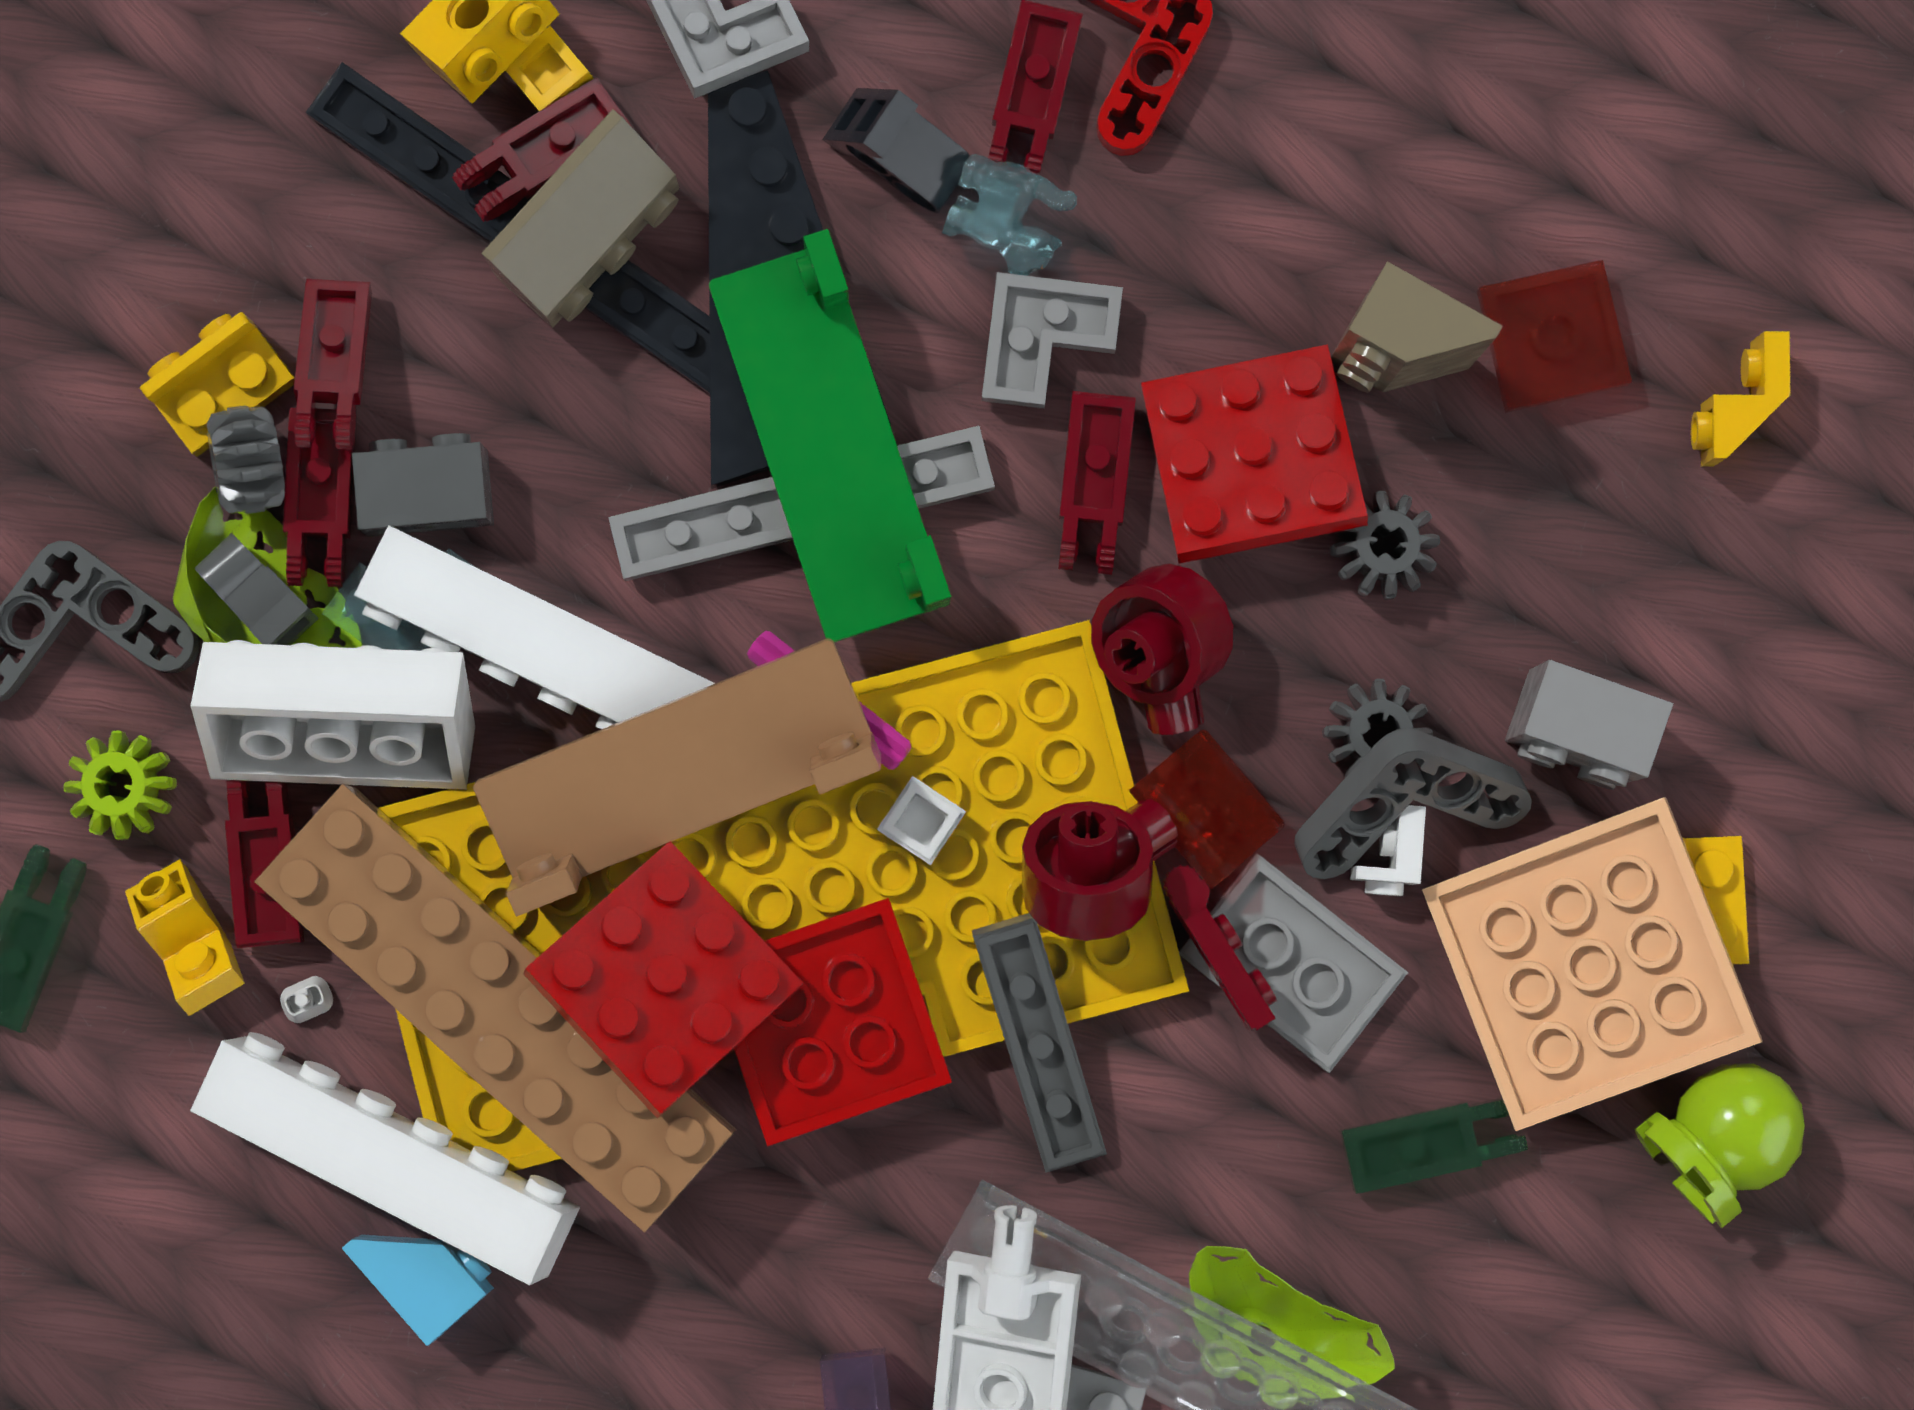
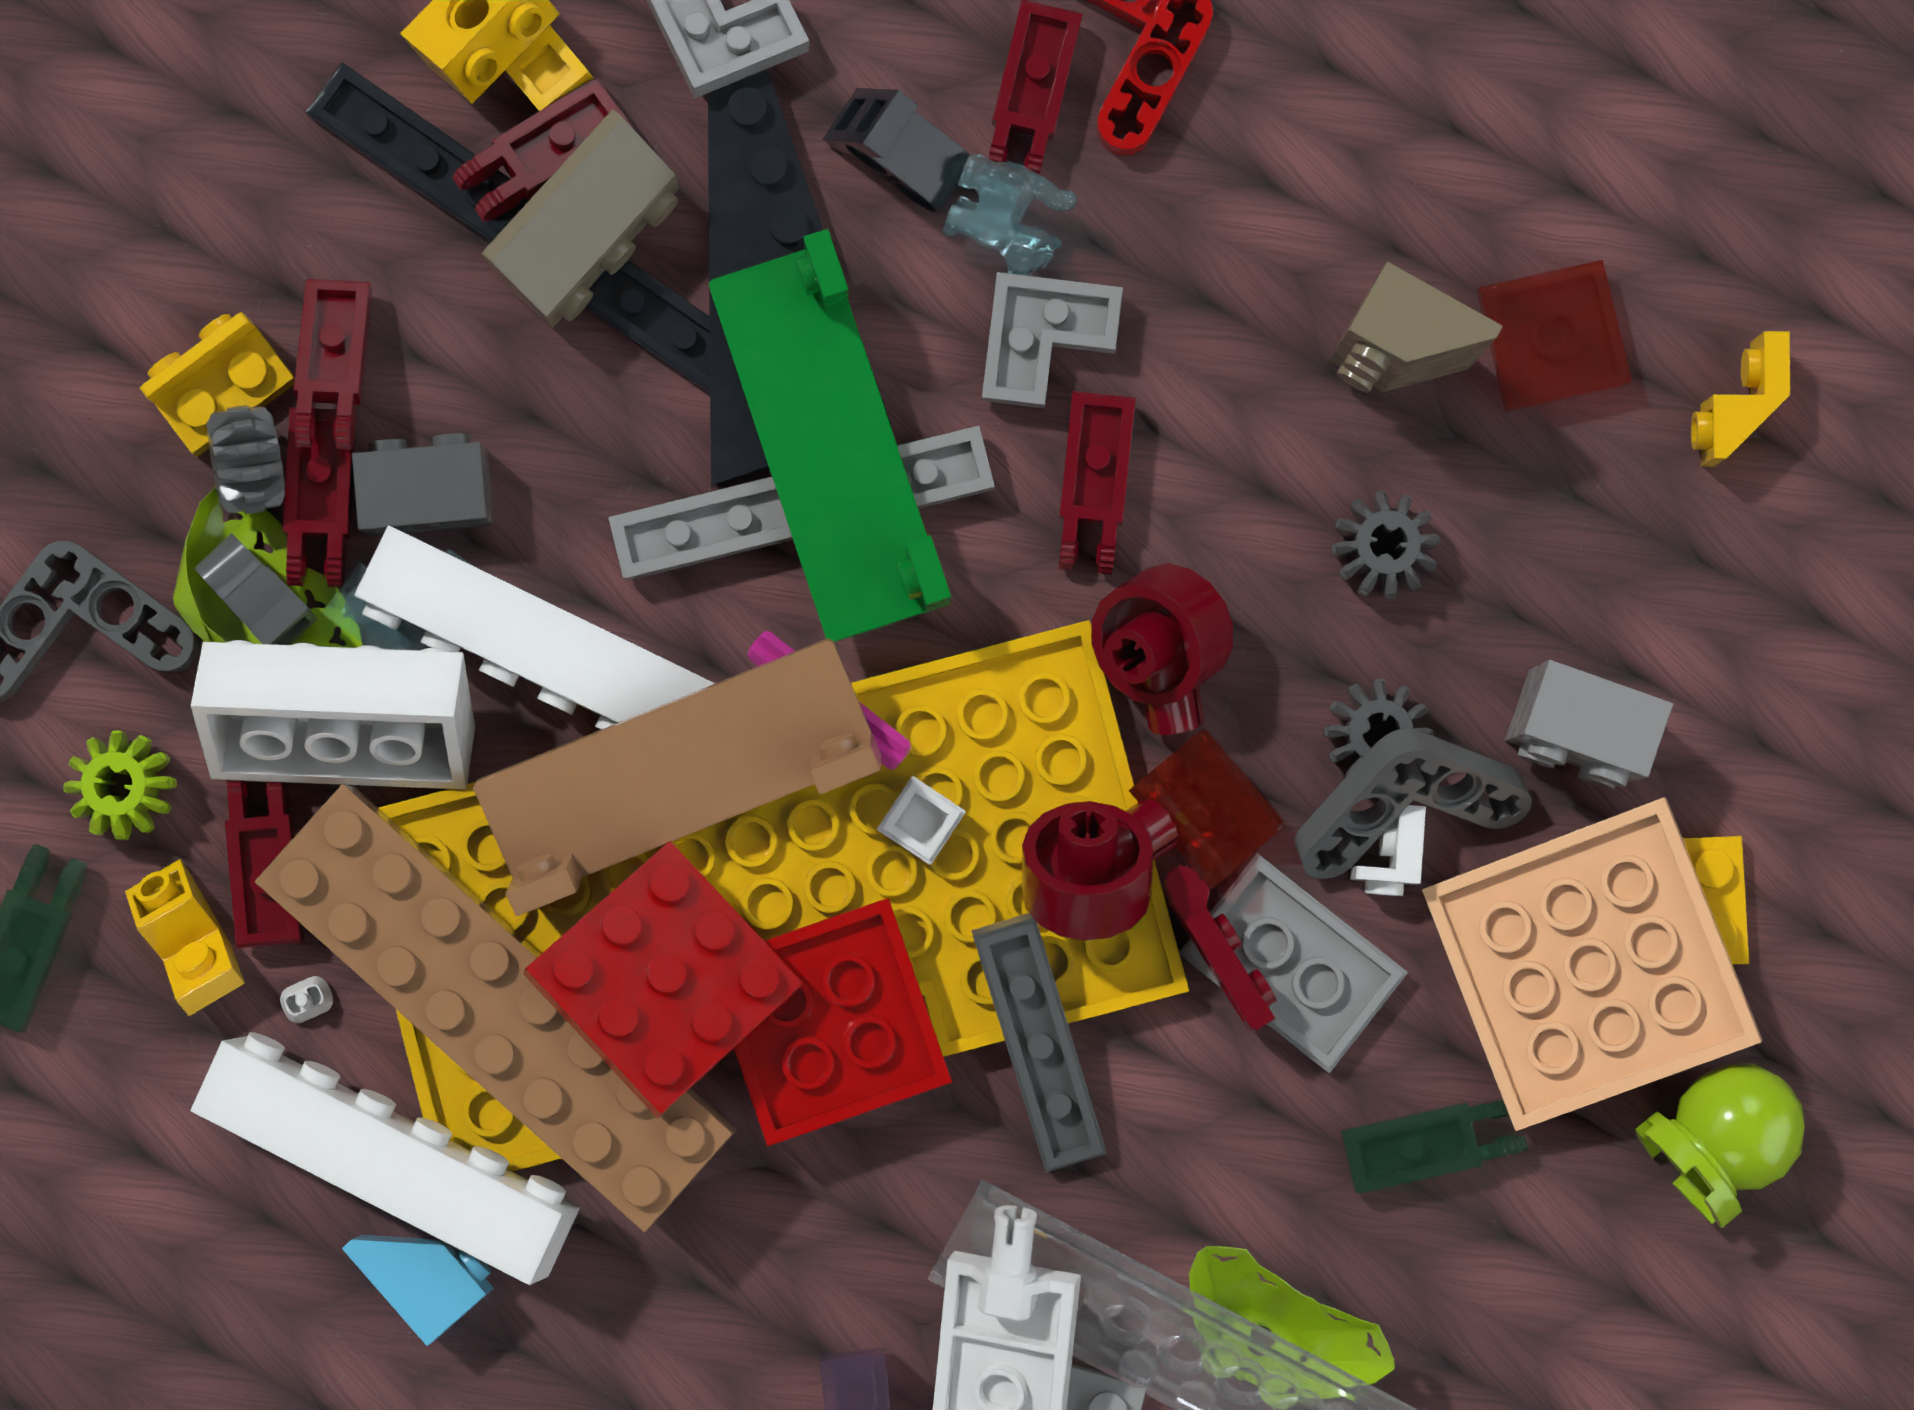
(1254, 454): red plate -> none

